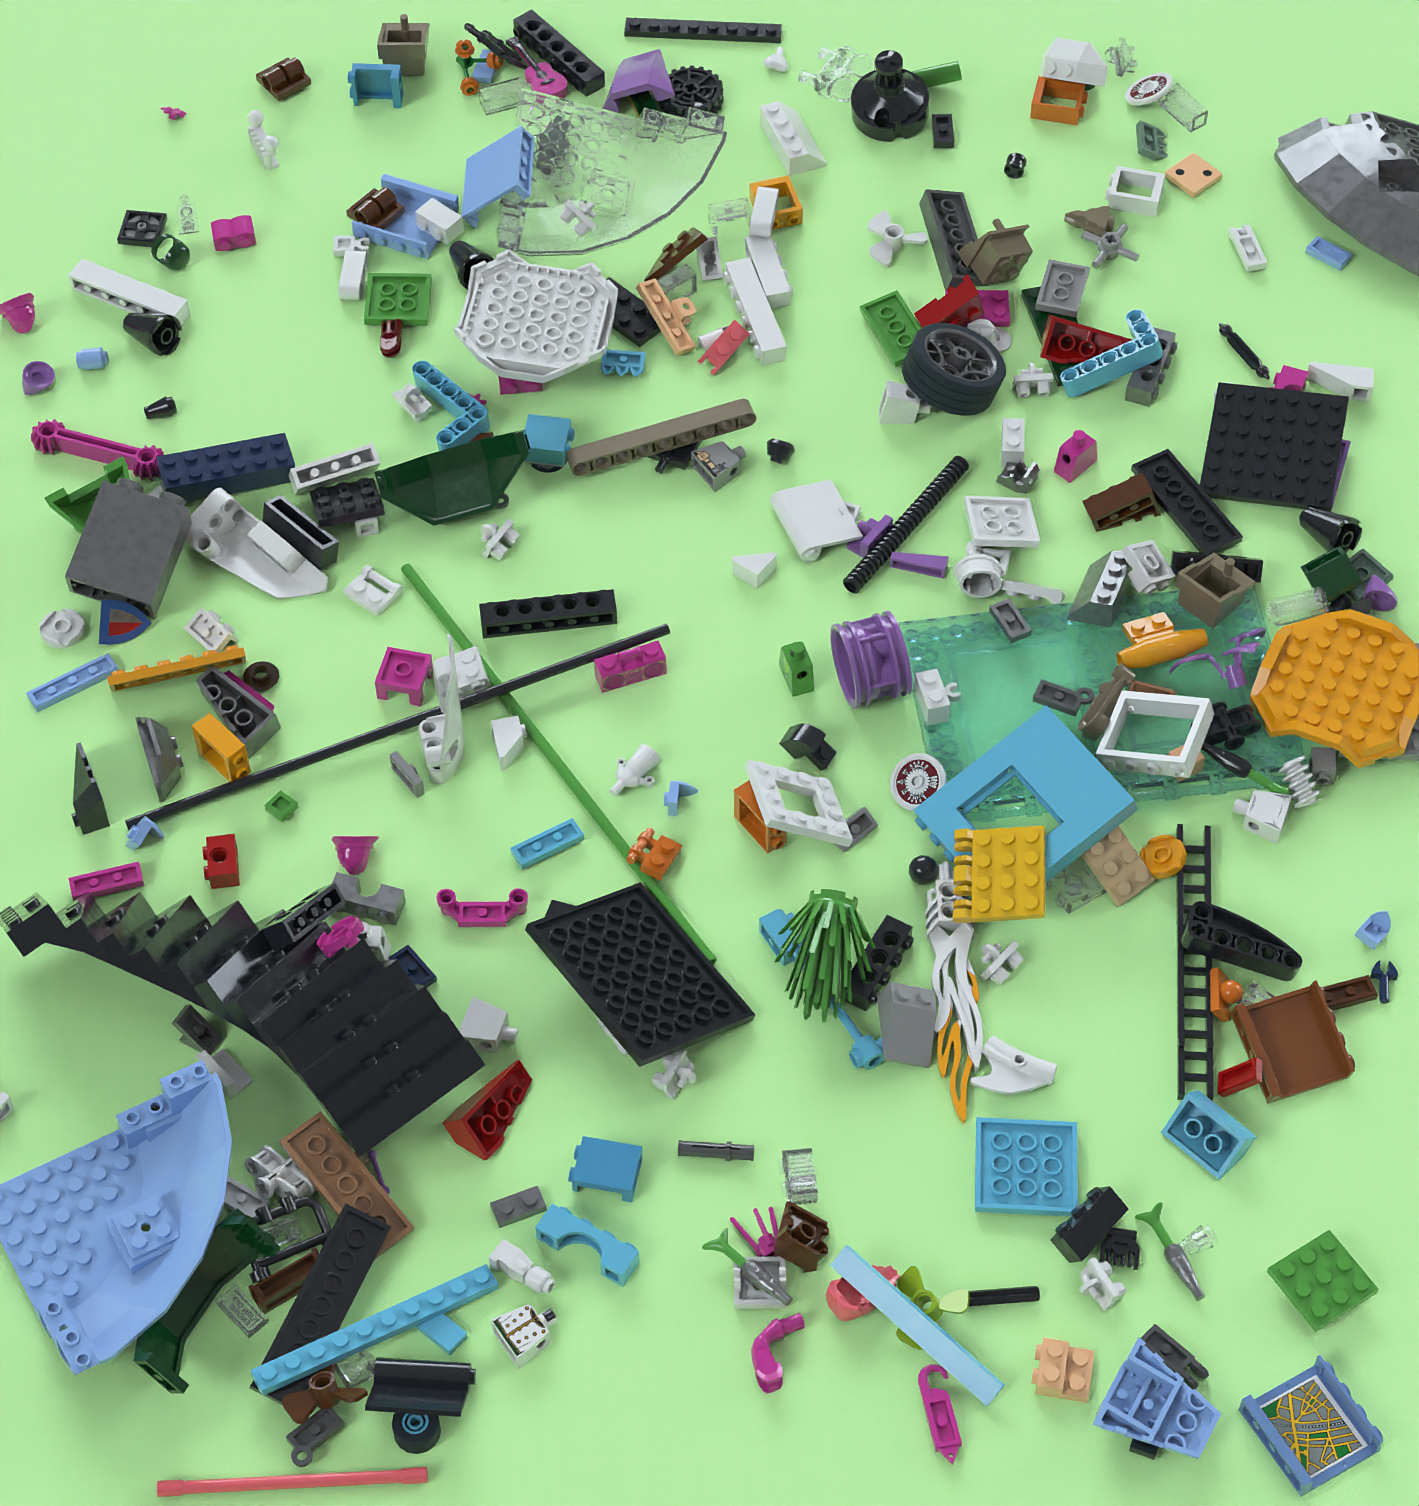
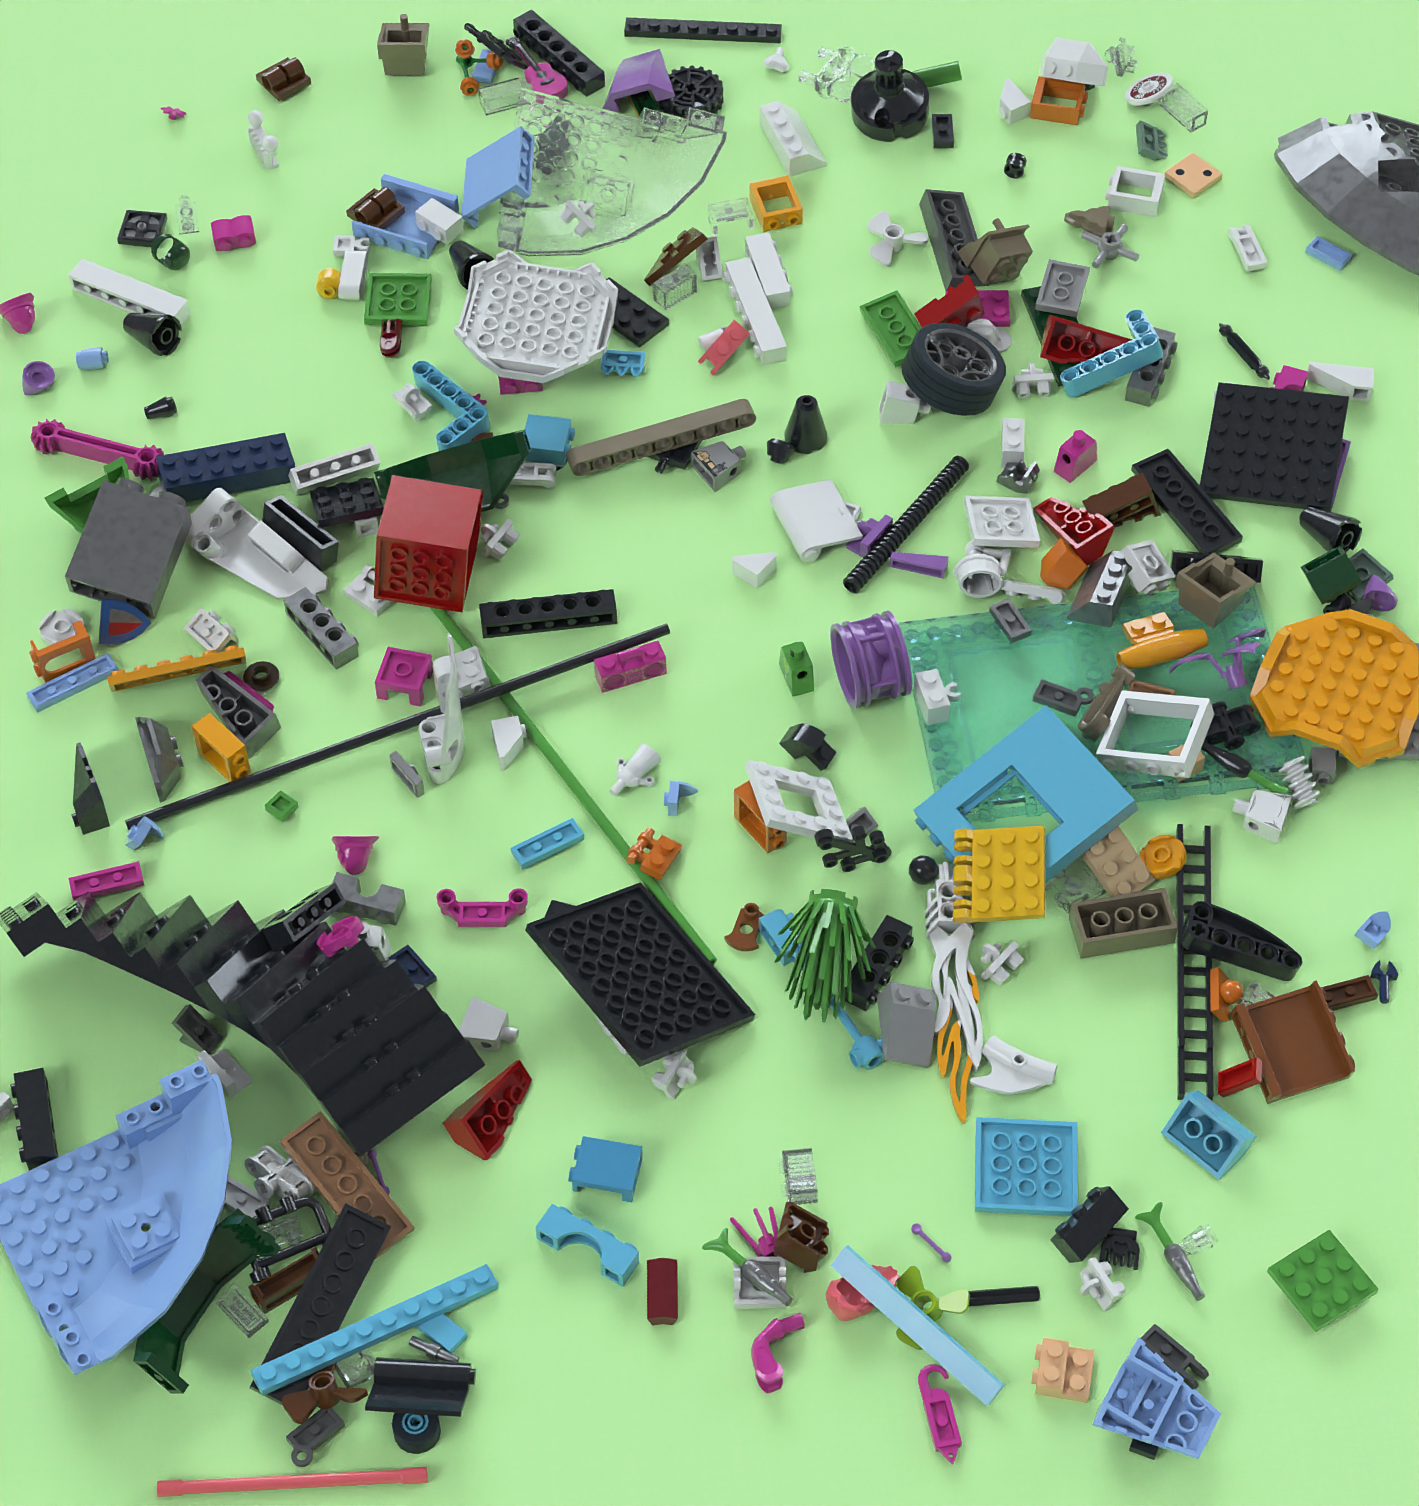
(35, 1117): none -> black brick
(43, 656): none -> orange panel
(222, 873): red brick -> none
(321, 628): none -> flat silver brick
(328, 281): none -> yellow head
(376, 82): dark azure panel -> none
(427, 543): none -> red container
(433, 1350): none -> flat silver bar
(518, 1206): flat silver plate -> none
(520, 1268): white piece -> none
(523, 1332): white torso -> none
(529, 475): none -> white plate
(662, 1291): none -> dark red piece
(669, 316): light nougat plate -> none
(716, 1150): dark grey pin -> none
(747, 916): none -> dark orange piece
(764, 212): white beam -> none
(806, 426): none -> black cone
(877, 852): none -> black plant
(916, 779): white shield -> none
(917, 1229): none -> medium lavender hinge
(1013, 103): none -> white slope
(1062, 566): none -> orange slope
(1081, 530): none -> red wedge
(1123, 923): none -> dark tan brick
(1297, 607): clear brick -> none
(1312, 1427): panel -> none

